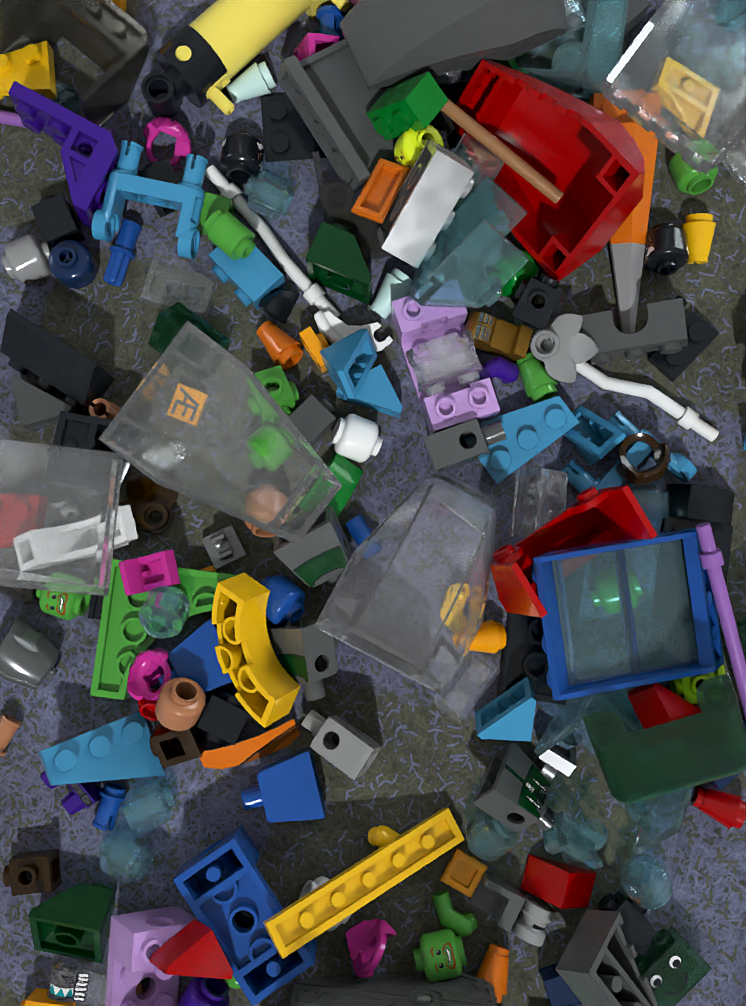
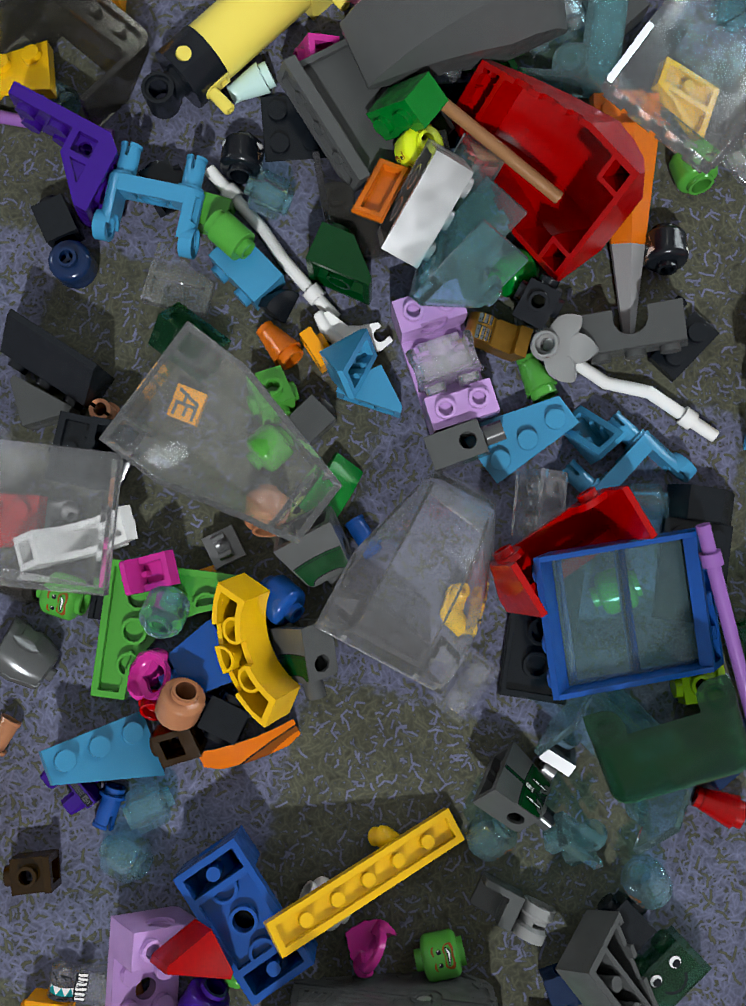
(27, 259): light grey head -> none
(74, 922): dark green slope -> none
(122, 253): blue axle -> none
(145, 498): dark brown plate -> none
(173, 128): dark pink piece -> none
(288, 789): blue torso -> none
(327, 22): blue bush -> none
(355, 748): light grey torso -> none
(356, 438): white head -> none
(394, 286): light aqua cone -> none
(451, 919): bright green arm -> none
(463, 872): light orange tile -> none
(489, 637): light orange cone -> none
(495, 969): orange cone -> none
(501, 369): dark purple arm -> none
(509, 714): dark azure slope -> none
(558, 882): red slope -> none
(659, 705): red slope -> none
(661, 456): dark brown piece -> none
(699, 233): yellow cone -> none

